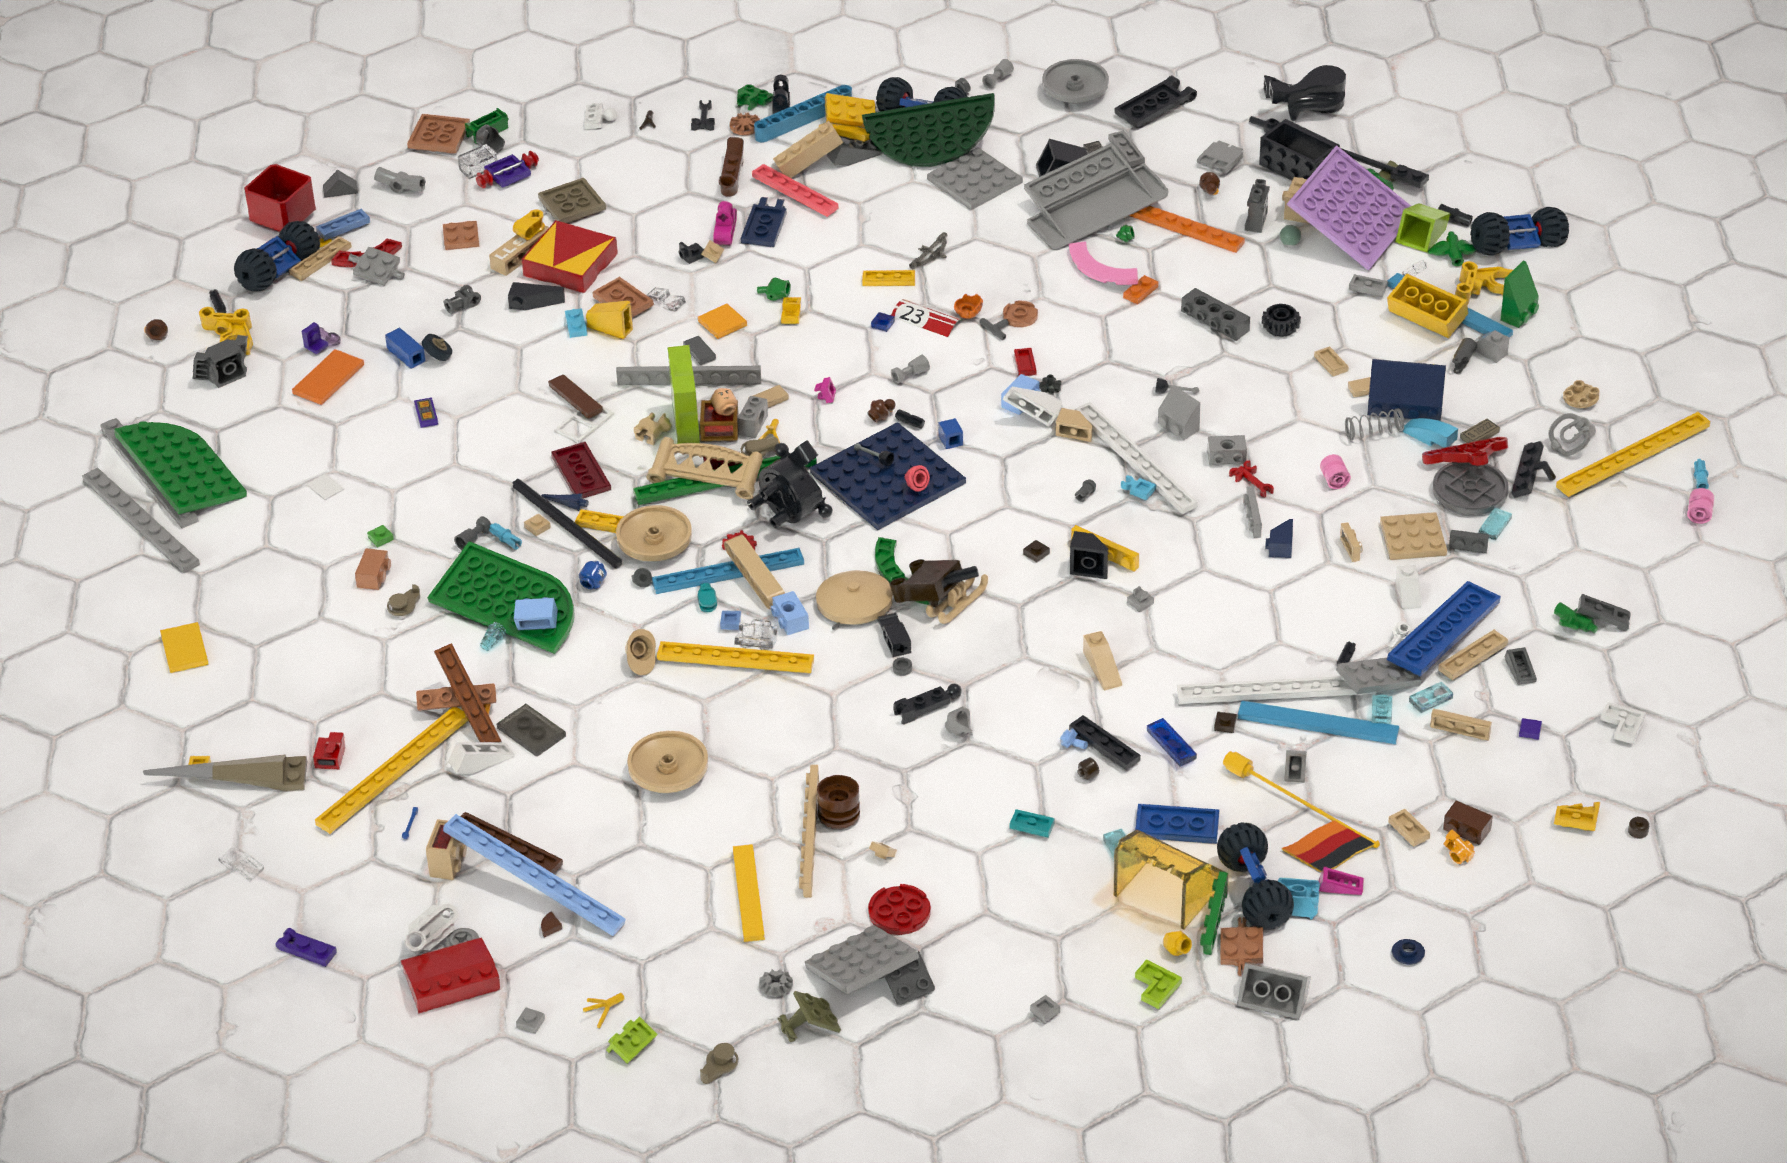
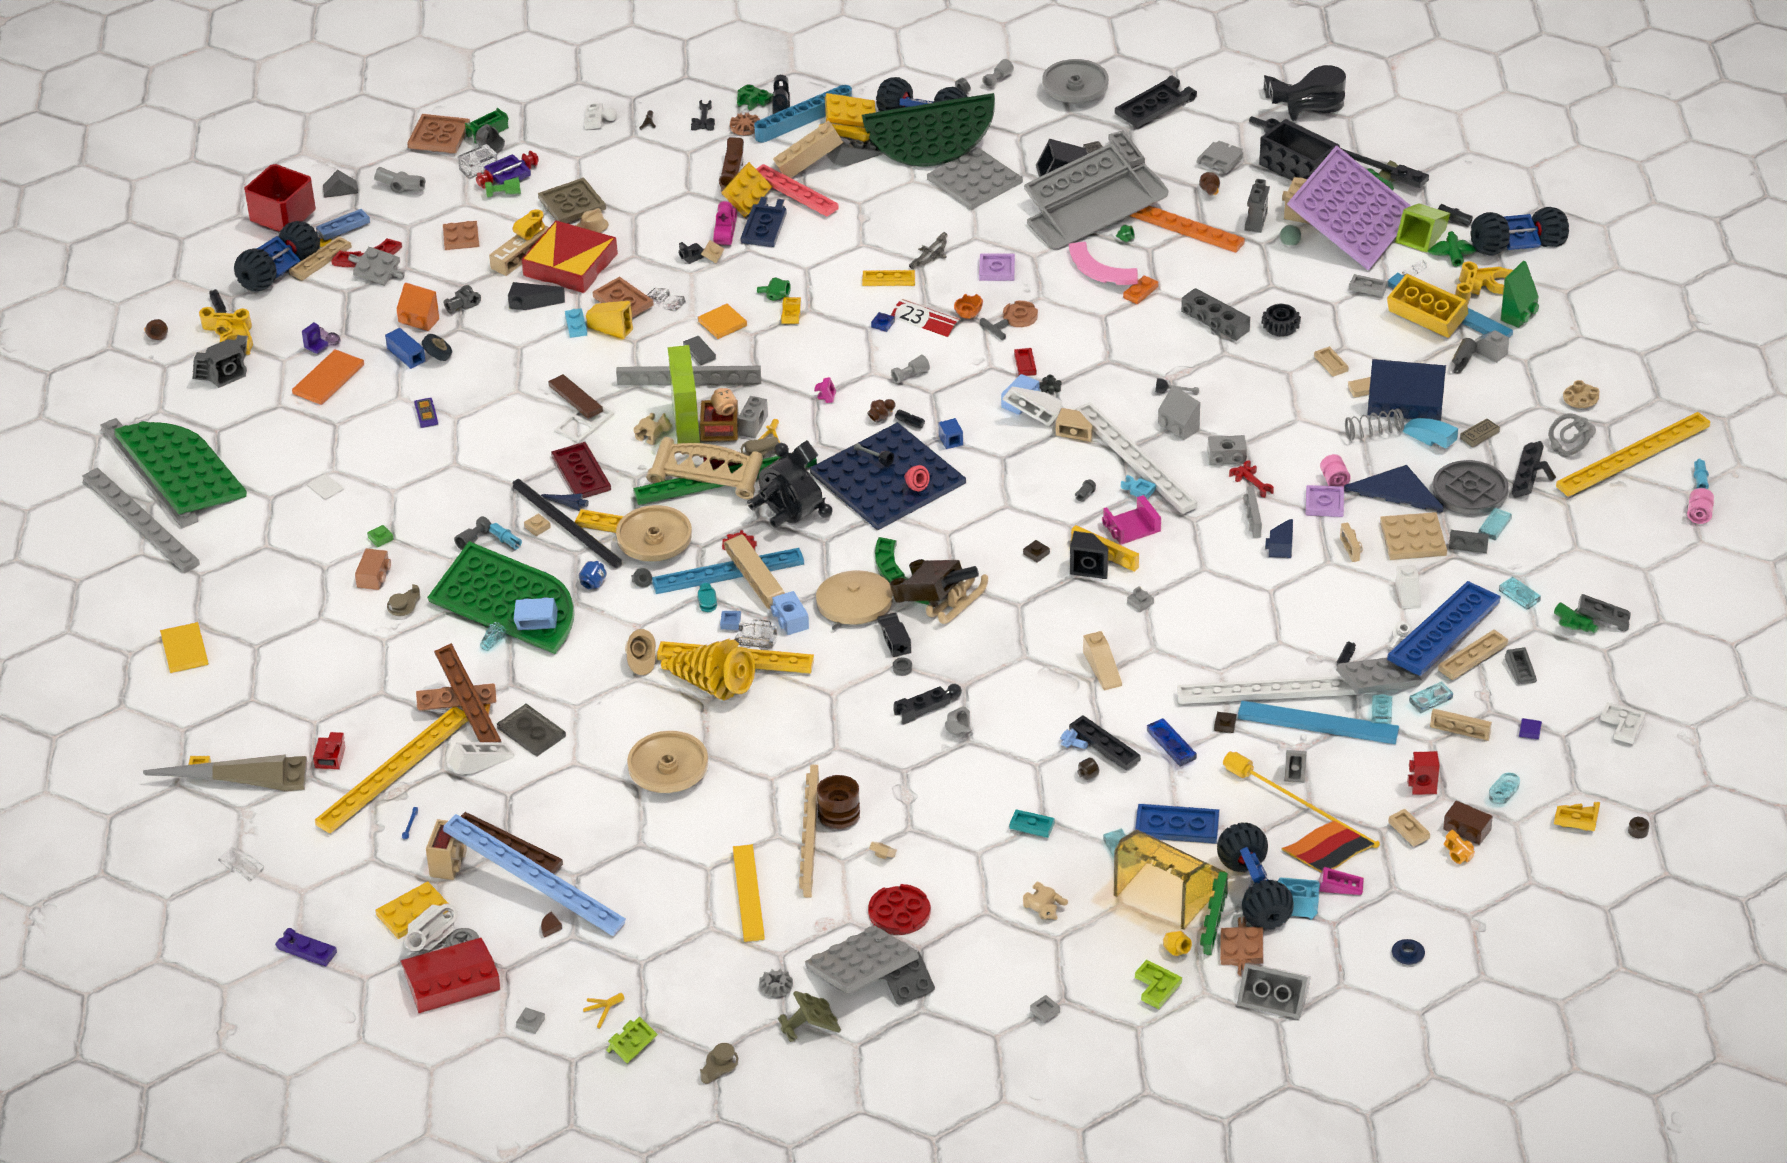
(407, 907): none -> yellow plate
(418, 307): none -> orange slope
(510, 186): none -> bright green piece
(593, 221): none -> tan piece
(715, 668): none -> yellow plant
(746, 189): none -> yellow plate
(774, 395): tan tile -> none
(997, 267): none -> lavender tile
(1043, 901): none -> tan animal
(1134, 523): none -> dark pink panel
(1324, 500): none -> lavender tile
(1396, 487): none -> dark blue tile
(1424, 773): none -> red brick
(1473, 452): red beam -> none
(1504, 788): none -> clear light blue plate
(1519, 593): none -> clear light blue plate

